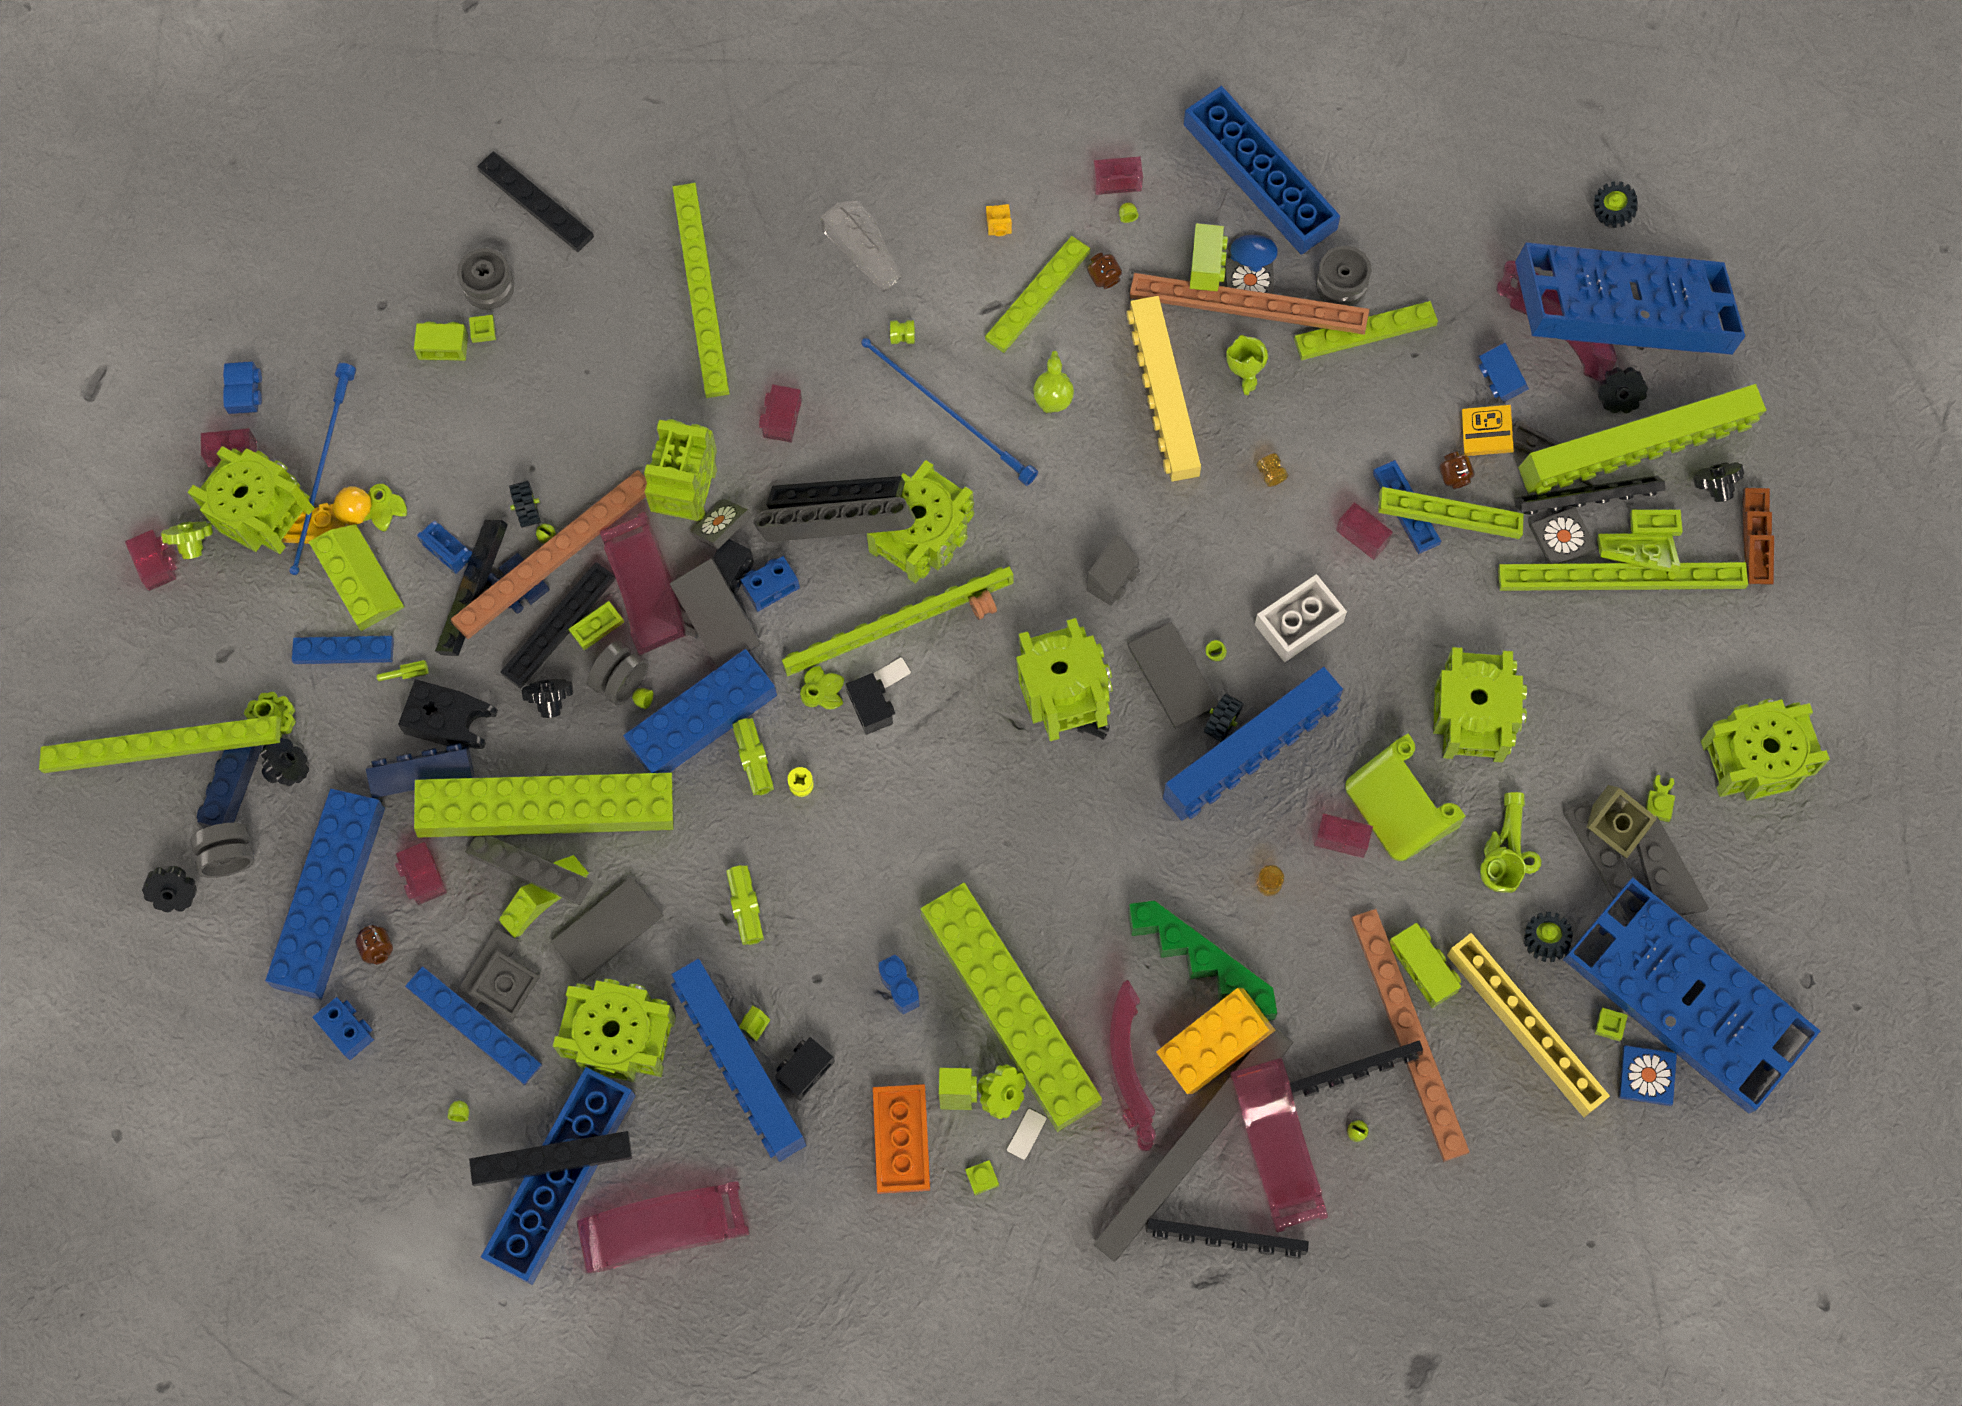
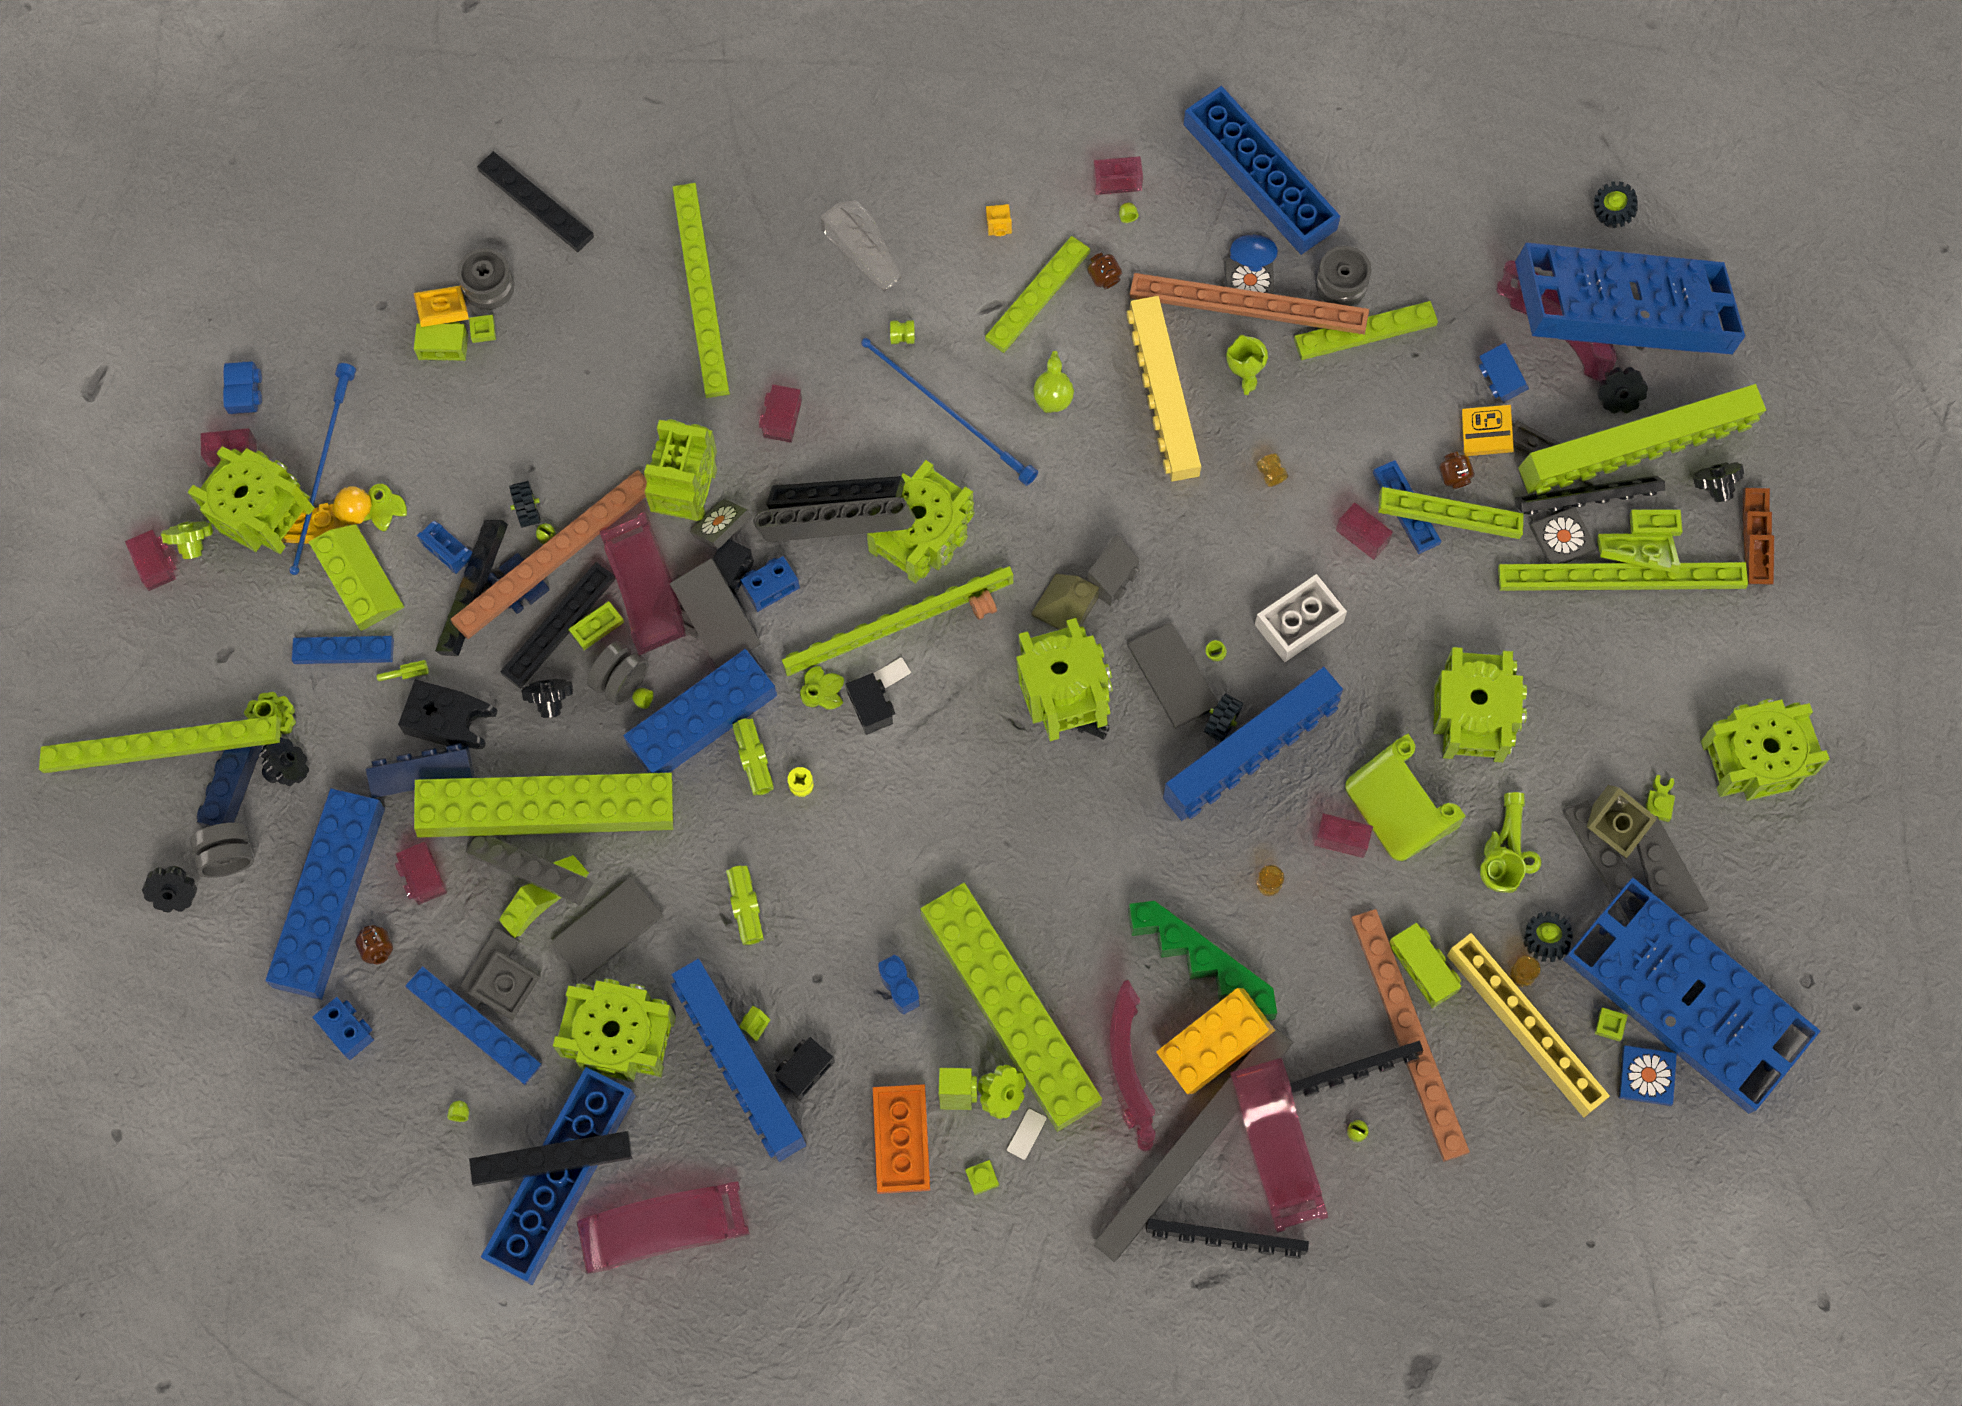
(441, 306): none -> yellow tile
(1066, 599): none -> olive slope
(1208, 257): lime brick -> none
(1528, 967): none -> clear yellow wheel

